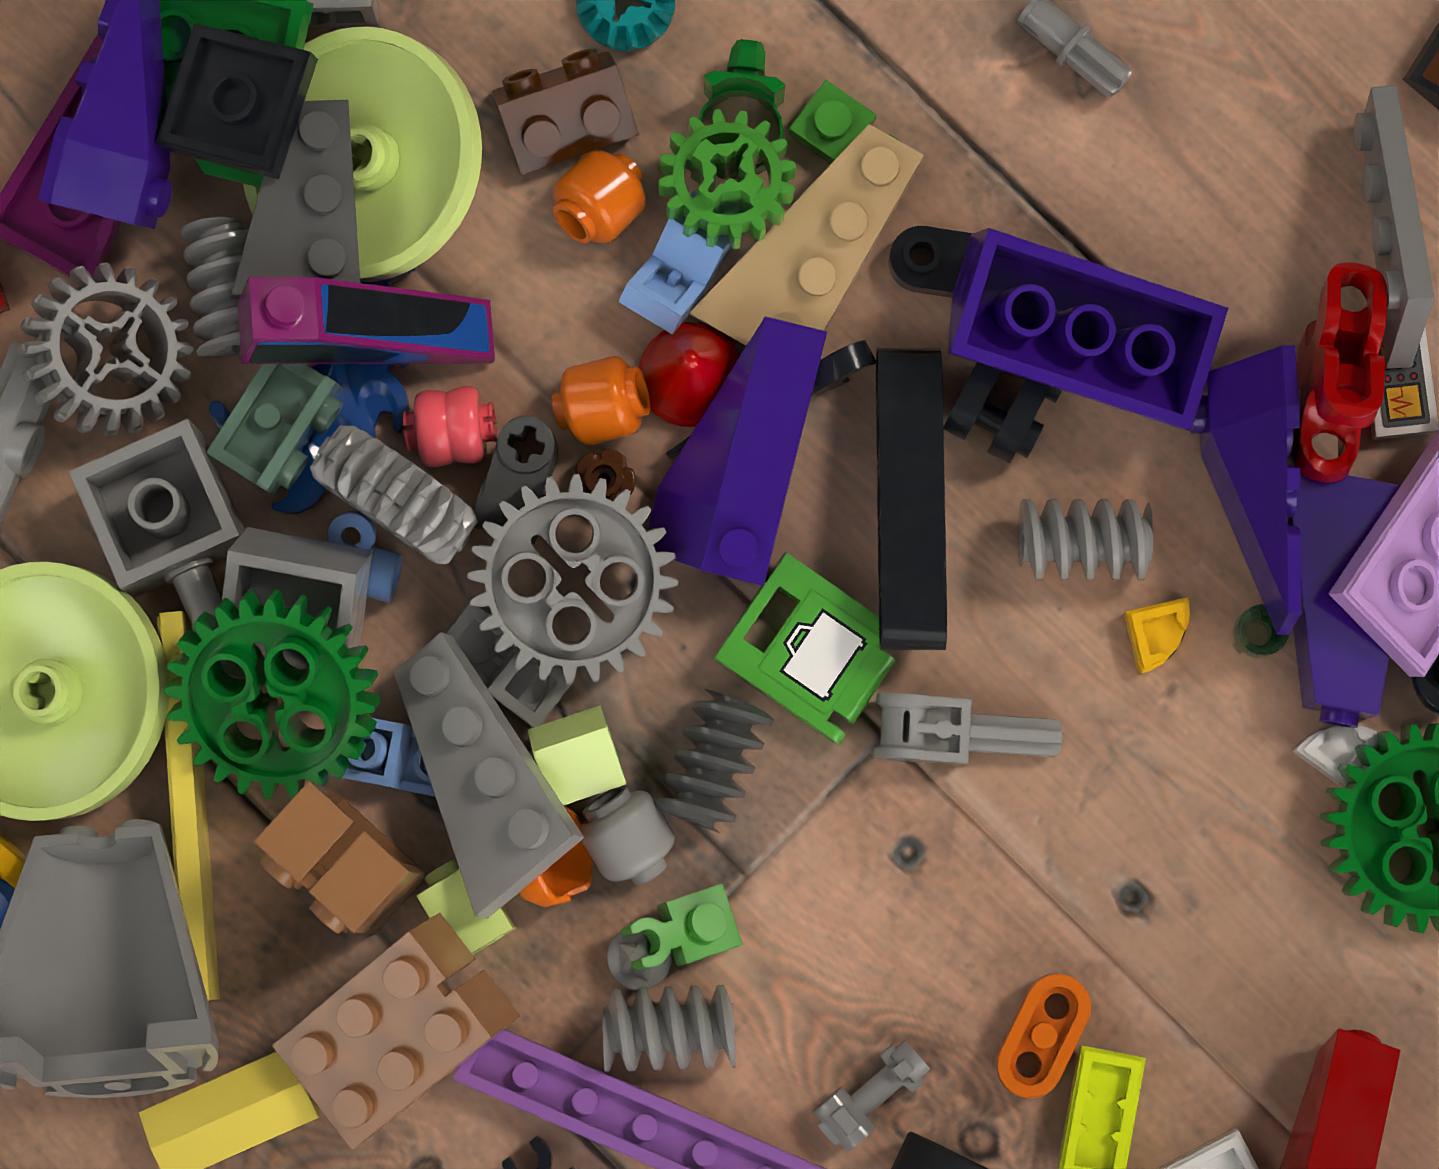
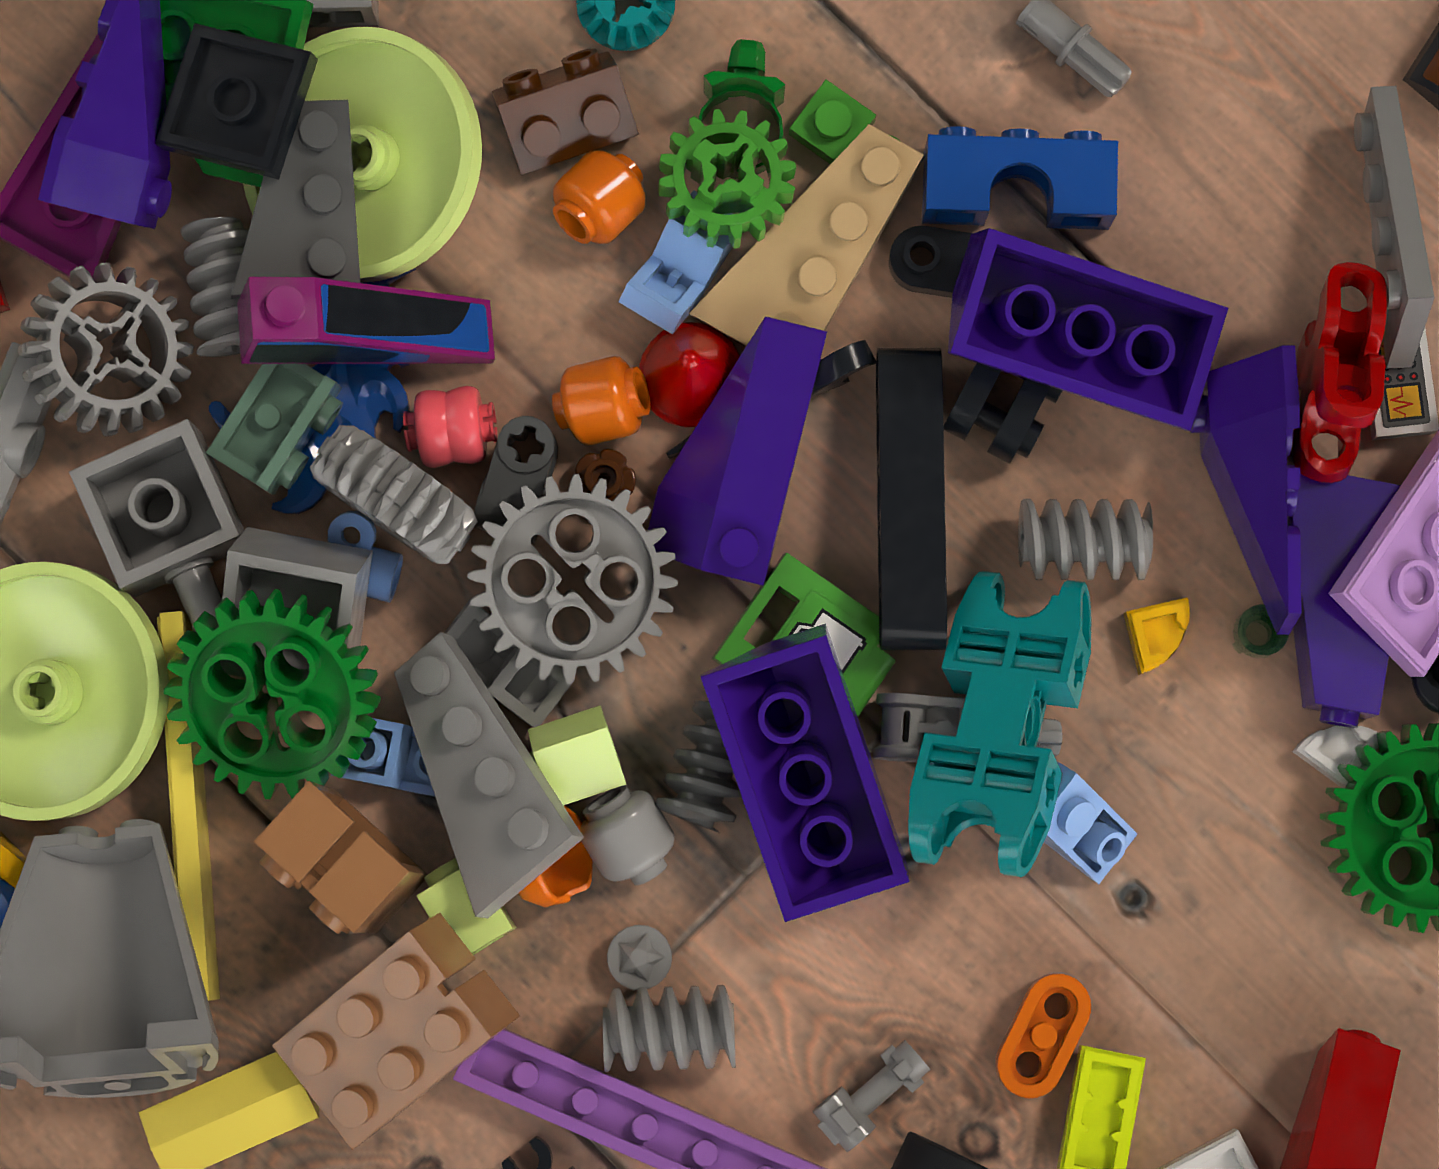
(690, 928): bright green plate -> none
(805, 773): none -> dark purple slope
(993, 764): none -> teal piece
(1072, 173): none -> blue arch
(1086, 828): none -> light blue slope

